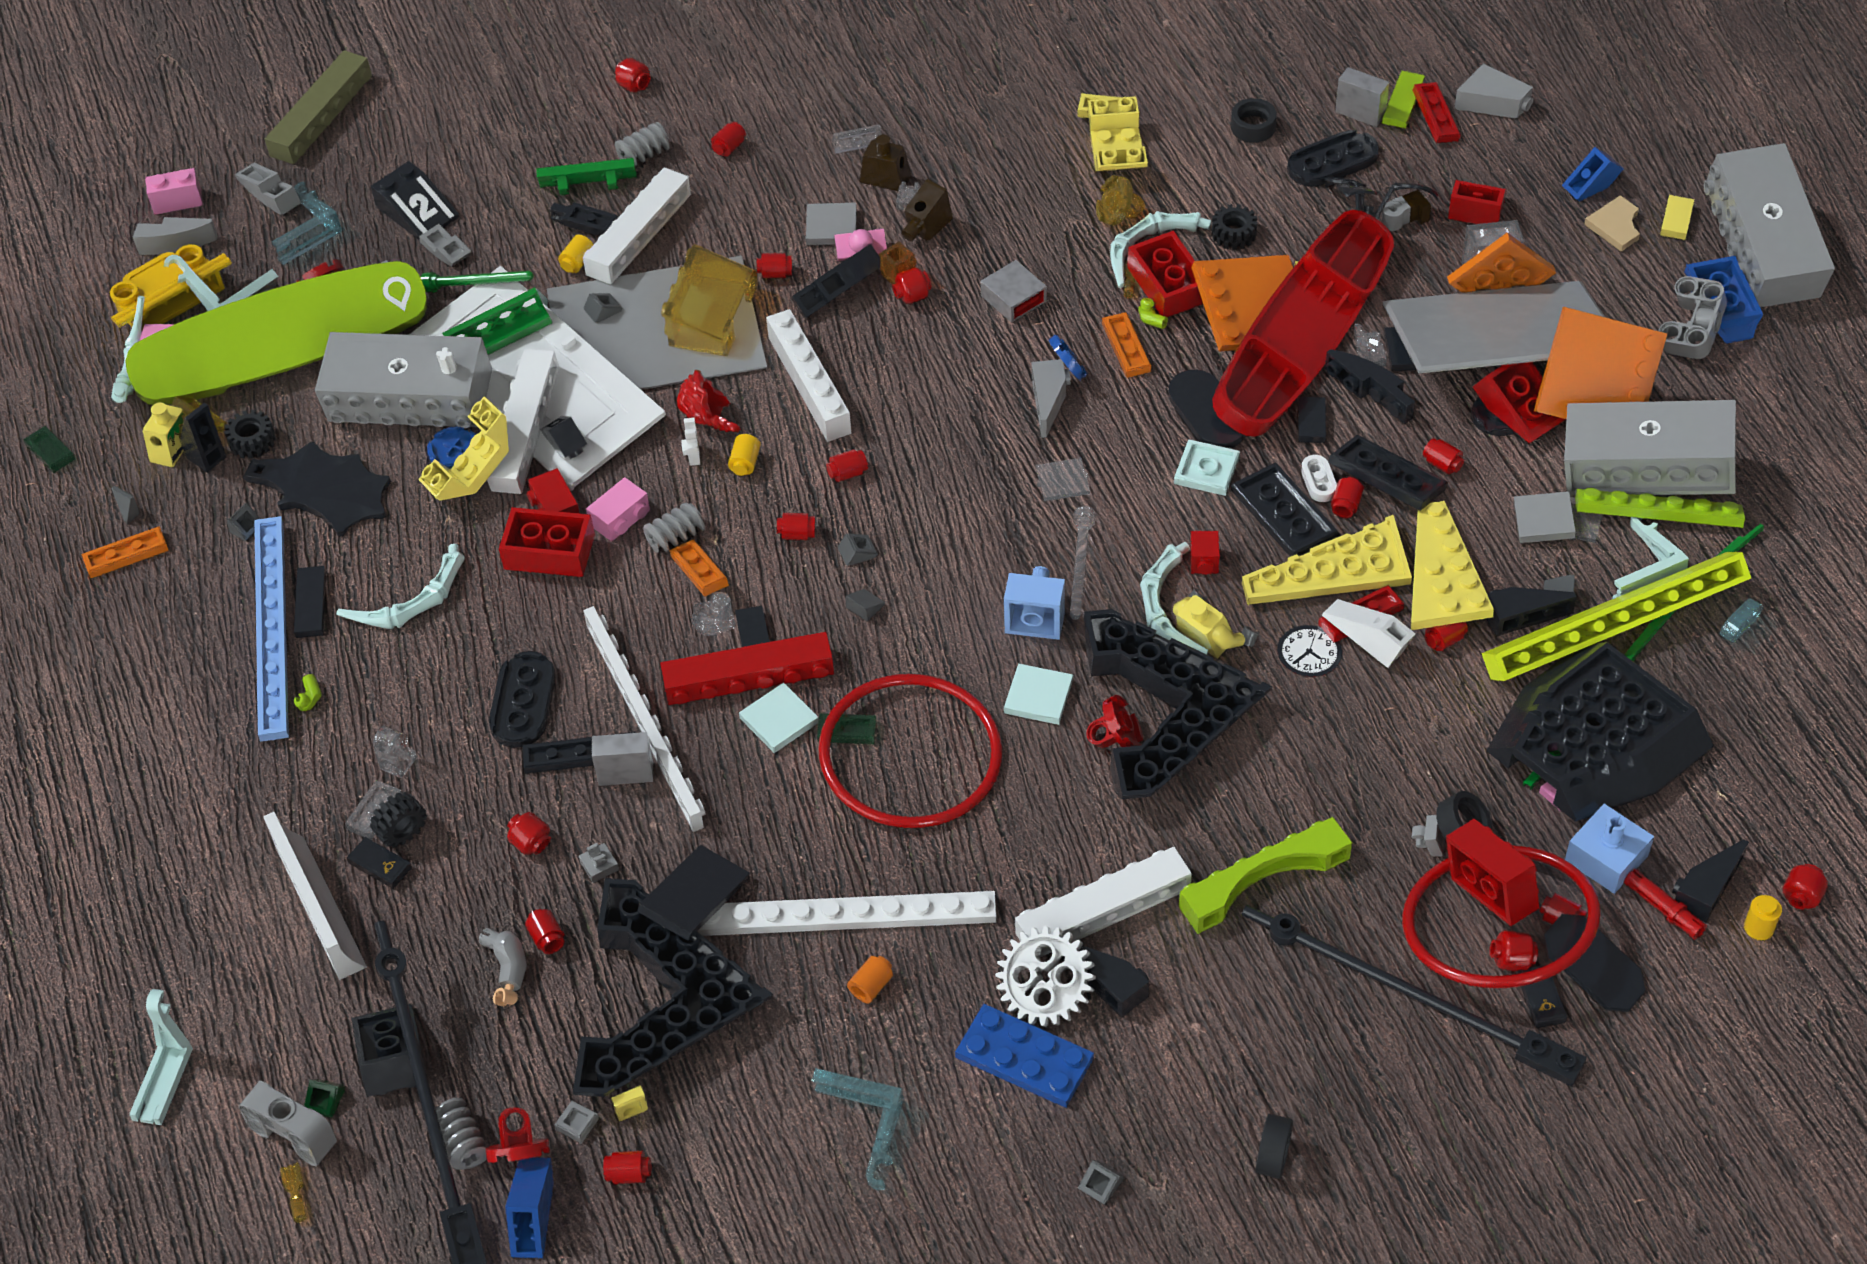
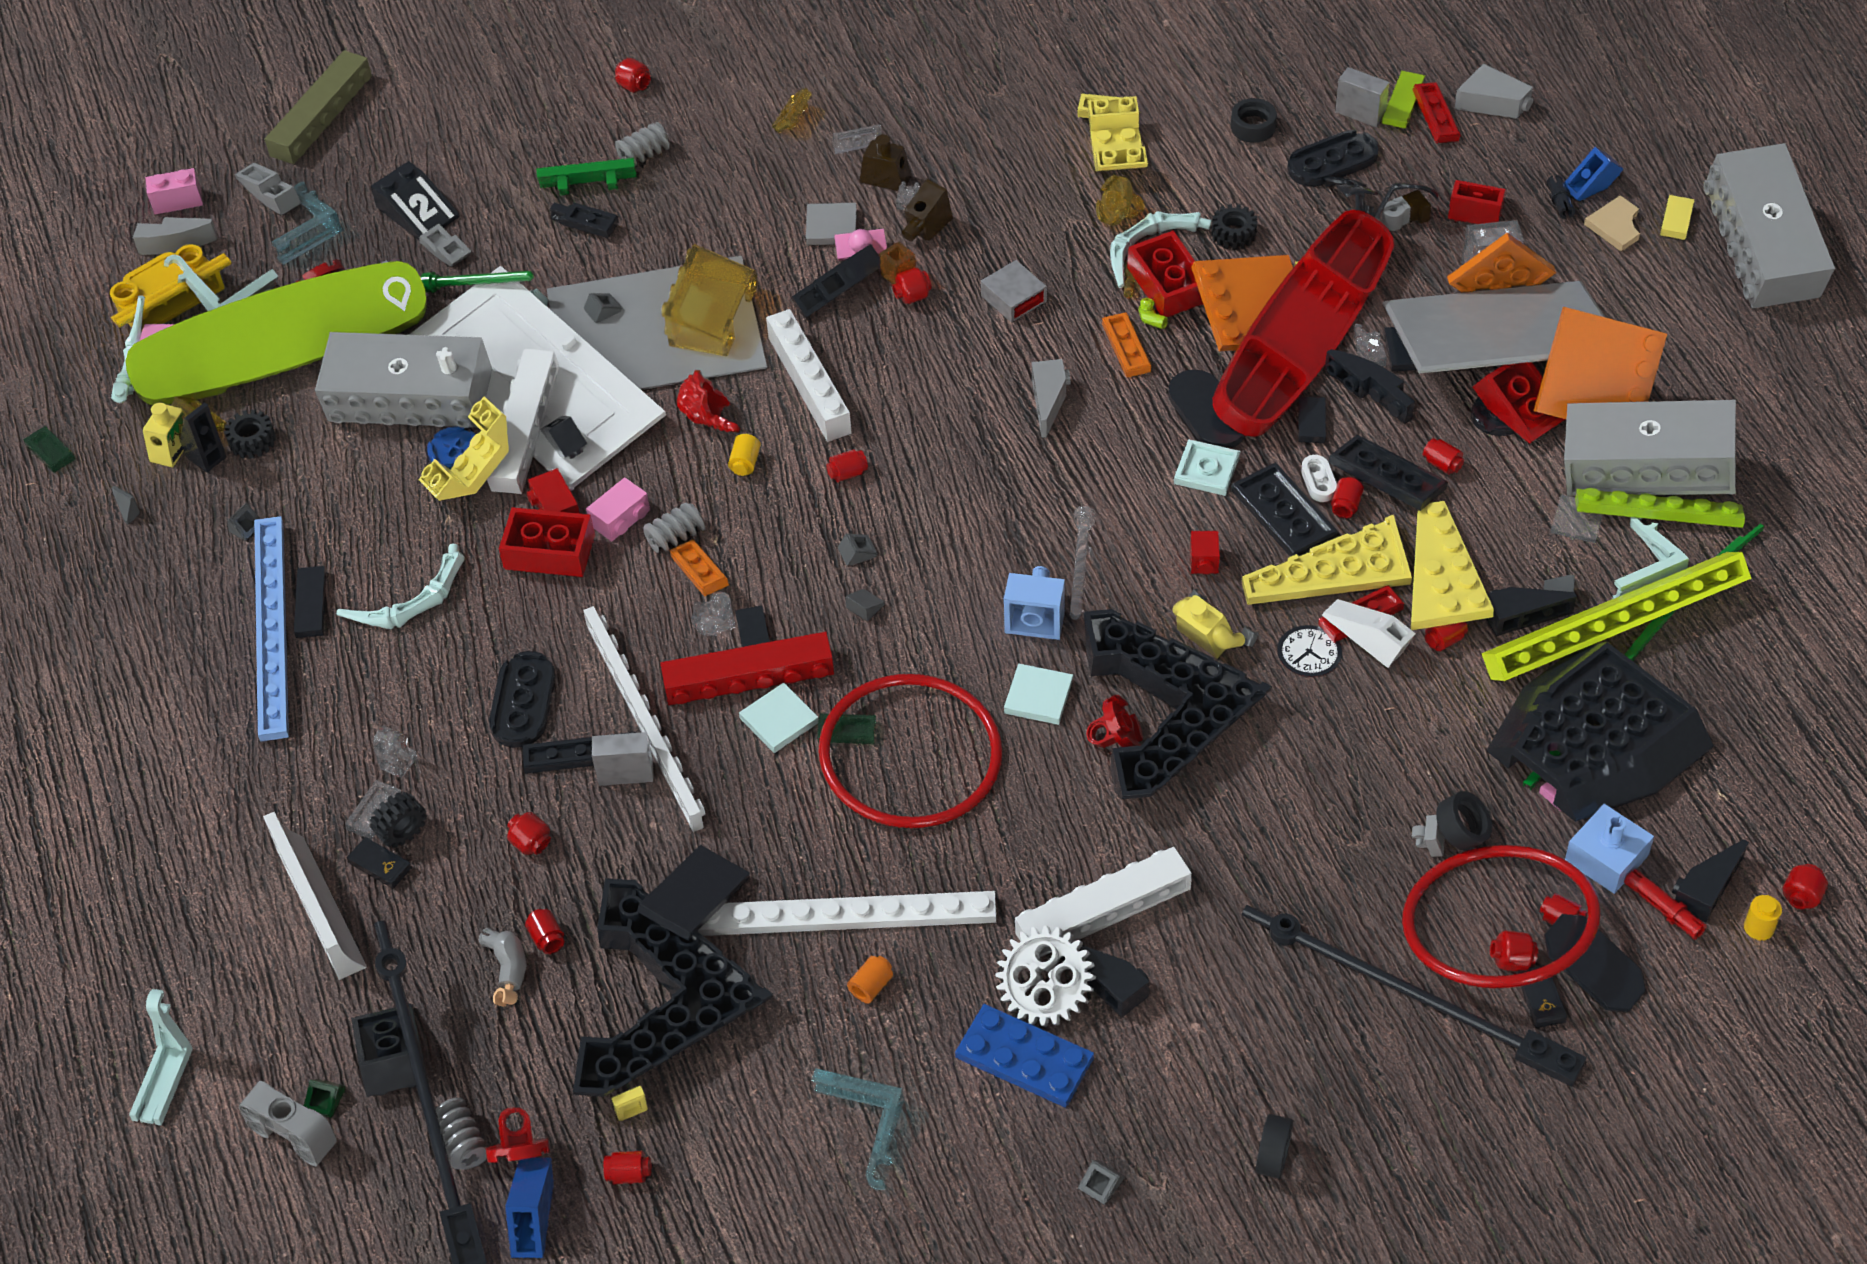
(124, 552): orange tile -> none
(292, 1183): clear yellow piece -> none
(311, 696): lime arm -> none
(323, 485): black animal -> none
(507, 330): green fence -> none
(572, 256): yellow brick -> none
(576, 1122): light grey tile -> none
(598, 862): light grey tile -> none
(636, 226): white brick -> none
(690, 445): white plate -> none
(728, 139): red brick -> none
(774, 265): red brick -> none
(794, 107): none -> clear yellow plate
(796, 526): red brick -> none
(1062, 479): clear piece -> none
(1067, 356): blue tile -> none
(1151, 590): light aqua animal -> none
(1315, 848): lime arch -> none
(1493, 872): red brick -> none
(1544, 517): light grey tile -> none
(1560, 196): none -> black pin
(1705, 319): light grey beam -> none
(1741, 620): clear light blue beam -> none
(1742, 308): blue slope -> none

